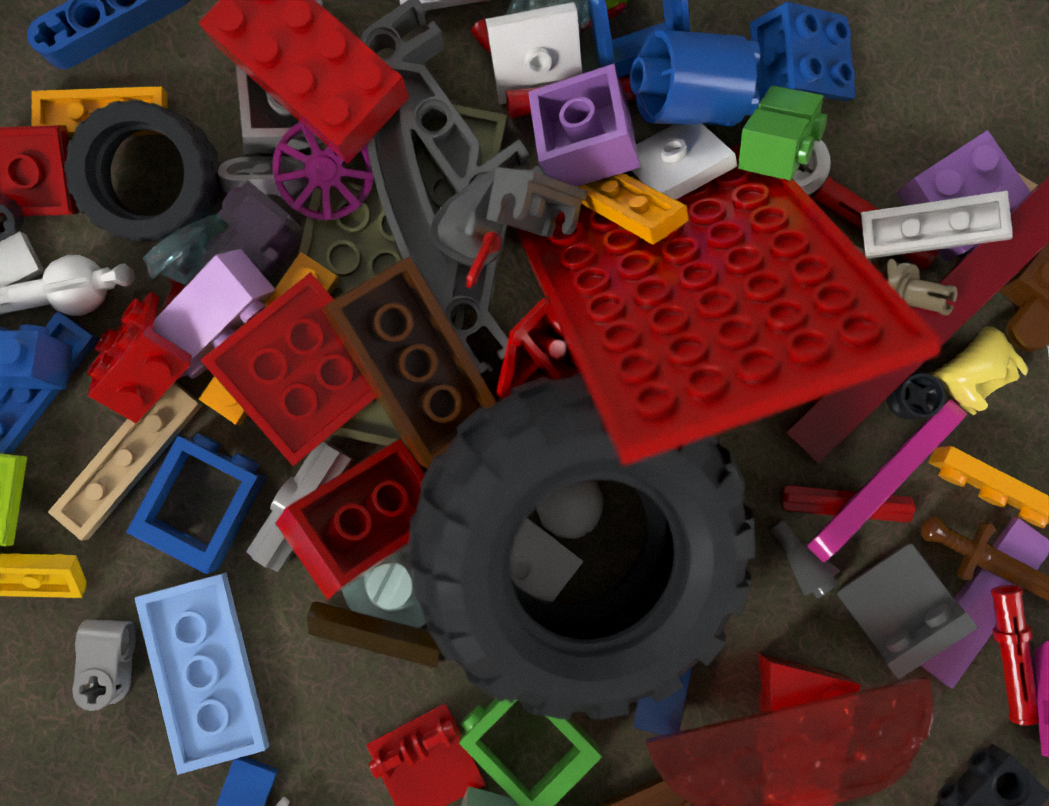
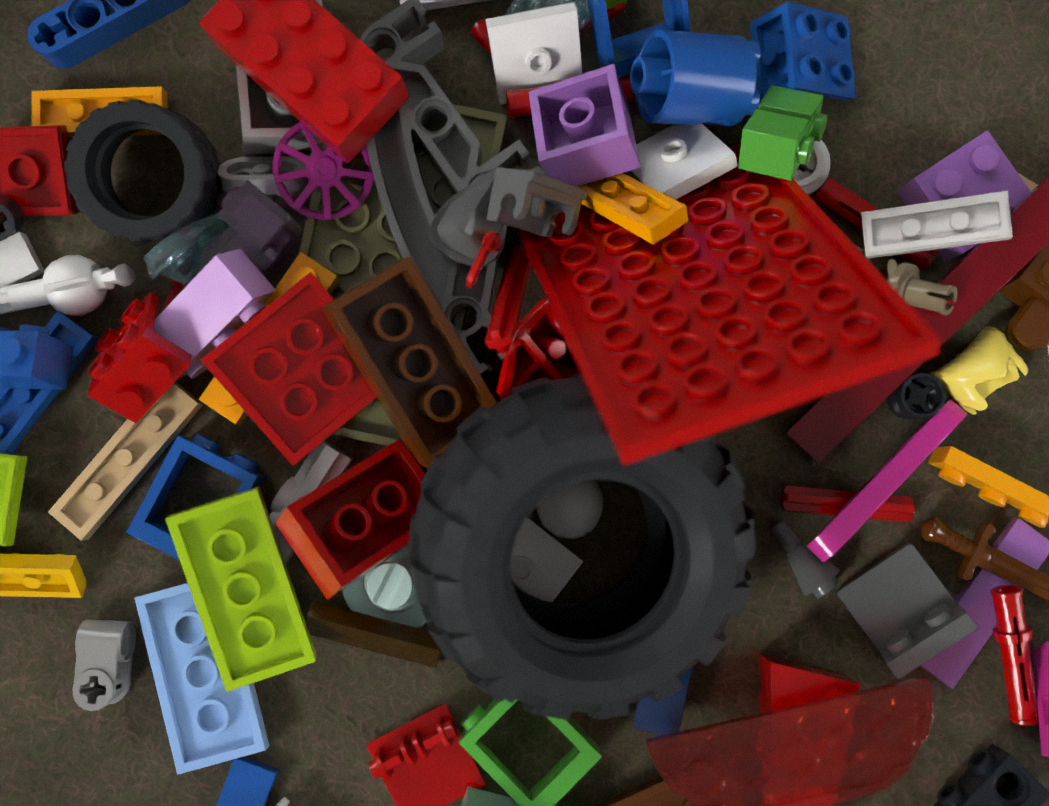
(242, 588): none -> lime plate
(508, 302): none -> red axle

